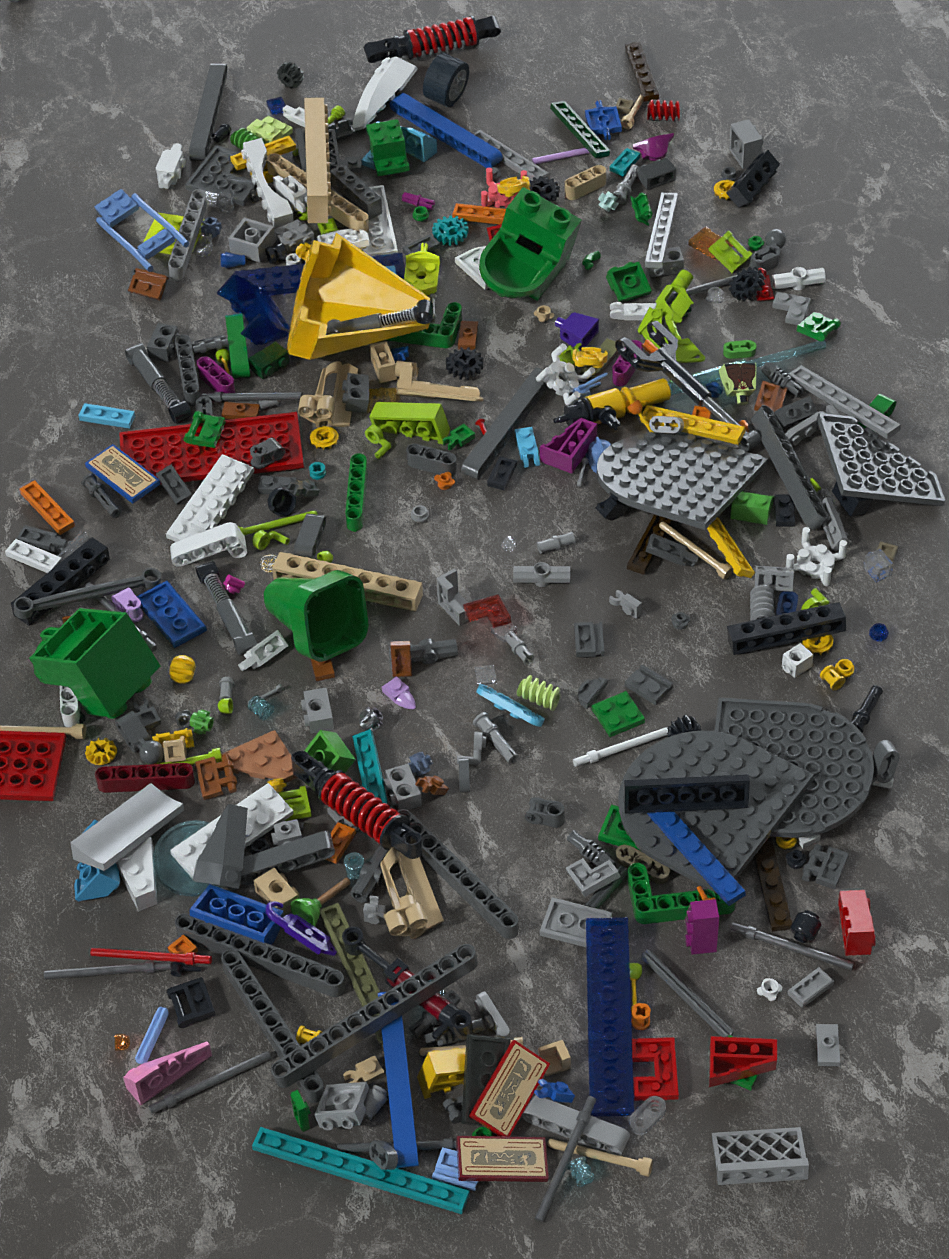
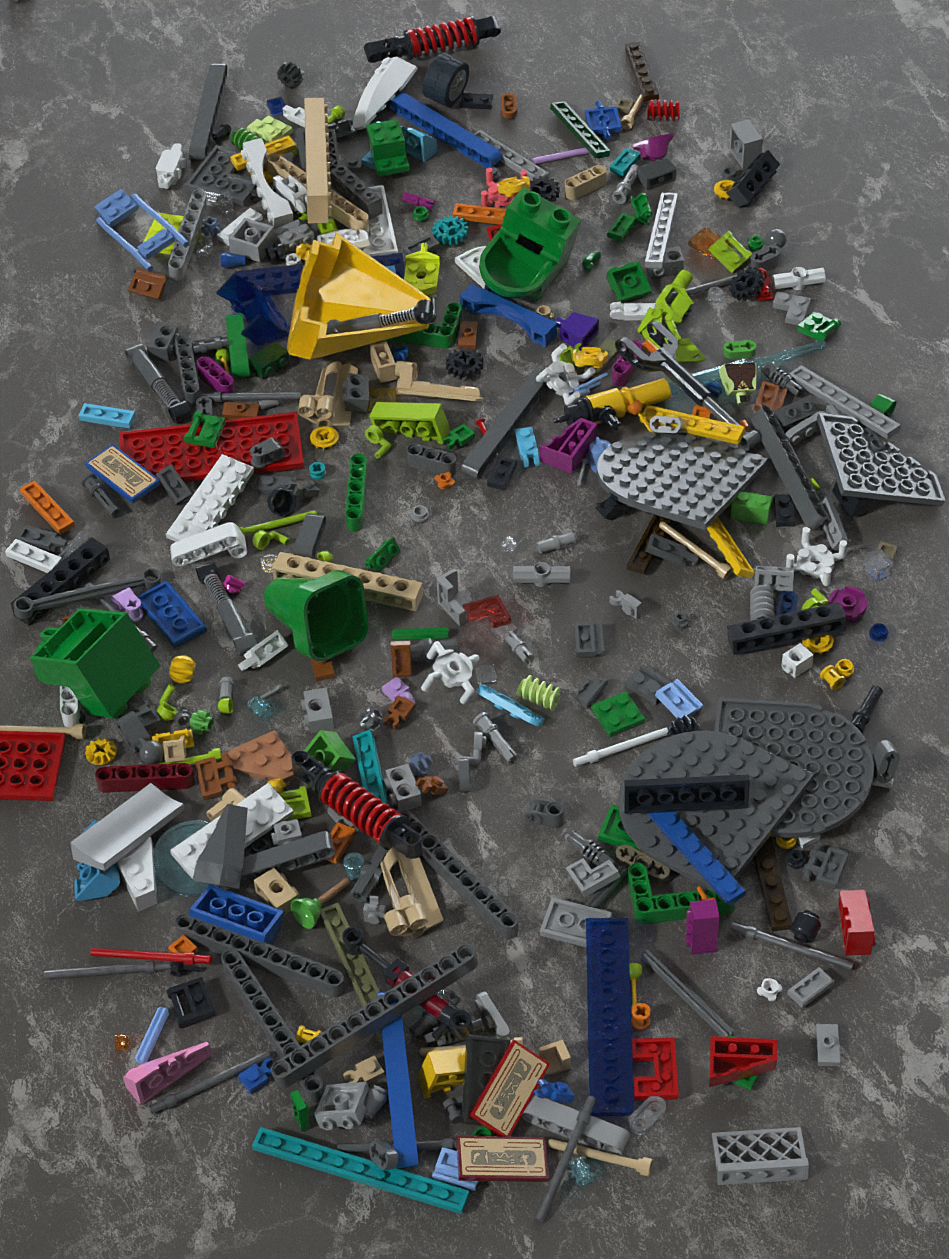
(165, 710): none -> lime plate
(226, 232): none -> white plate
(231, 796): none -> tan piece
(255, 1076): none -> blue plate
(301, 930): dark purple plate -> none
(384, 555): none -> green hinge
(400, 709): none -> dark orange plate
(420, 633): none -> green axle
(446, 674): none -> white plate
(477, 101): none -> black plate
(480, 301): none -> blue arch
(508, 105): none -> dark orange plate
(608, 201): light aqua gear -> none
(622, 227): none -> green plate
(678, 699): none -> light blue plate
(855, 596): none -> magenta plate

